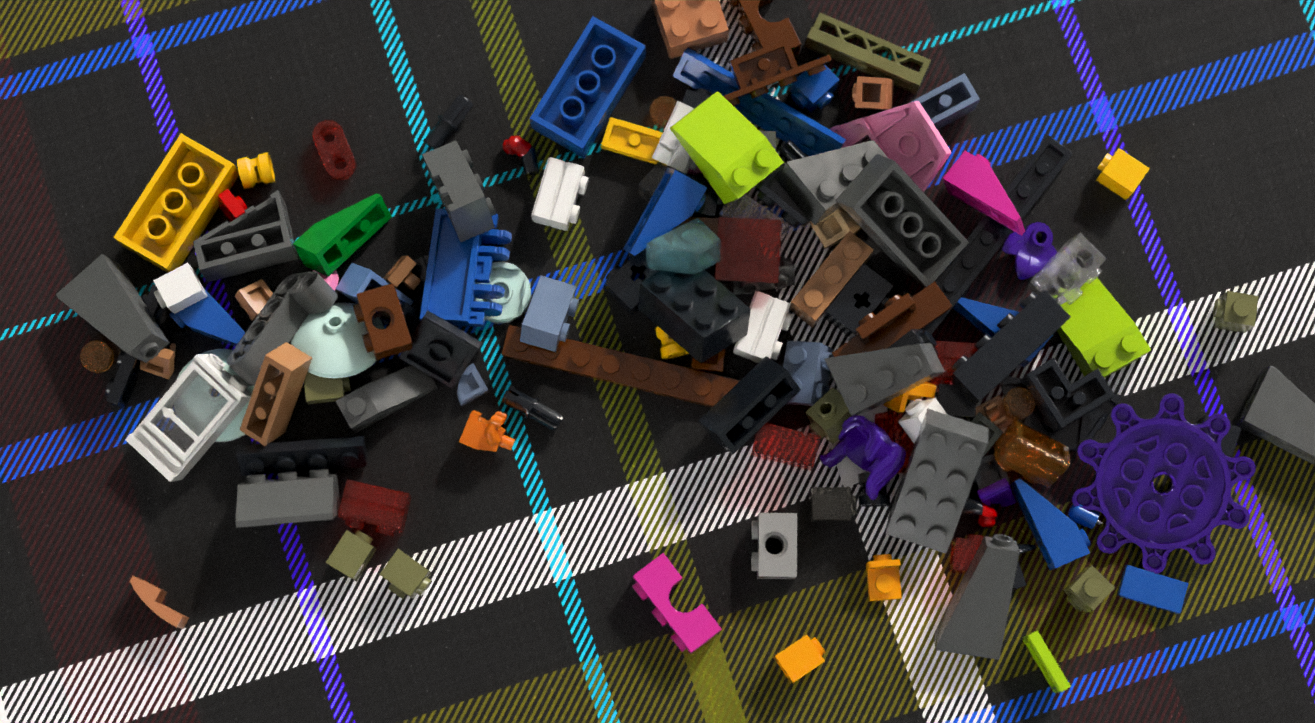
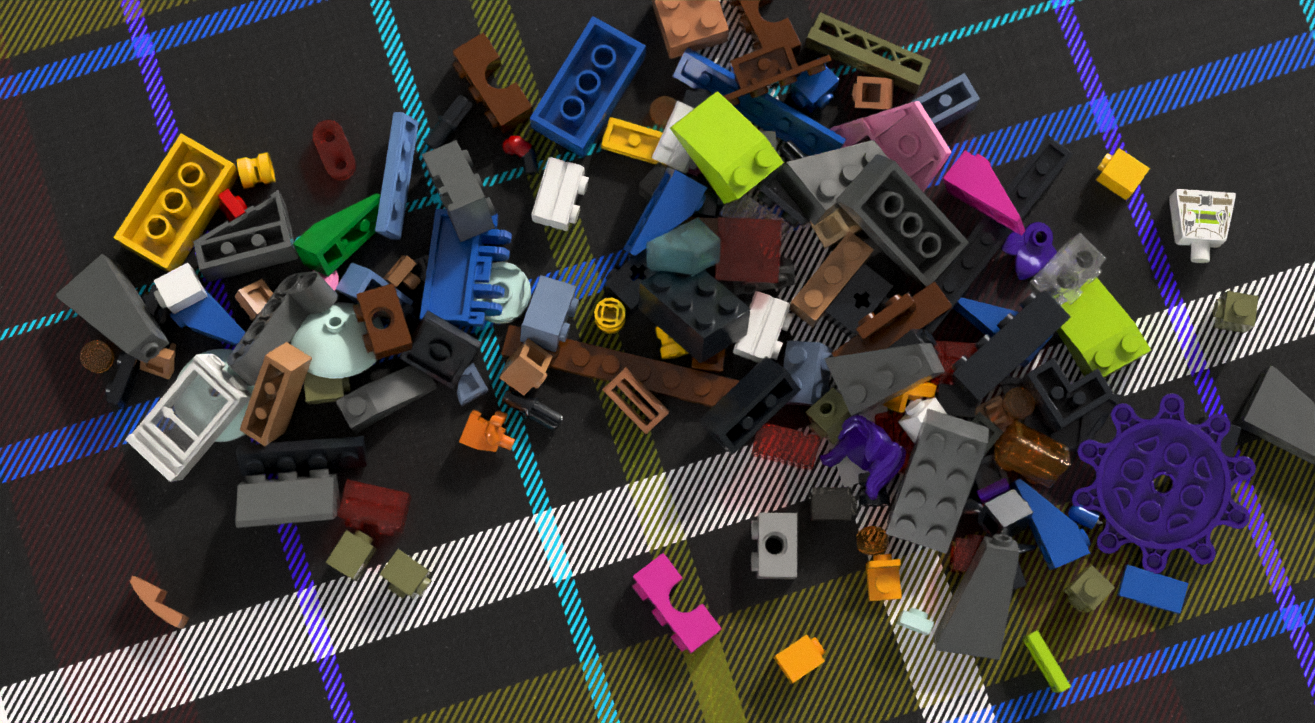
(397, 176): none -> medium blue tile
(504, 106): none -> reddish brown arch
(526, 367): none -> medium nougat brick
(610, 321): none -> yellow wheel
(628, 410): none -> nougat tile
(872, 540): none -> clear orange tile
(915, 621): none -> light aqua plate
(1005, 515): none -> brick
(1201, 220): none -> white torso

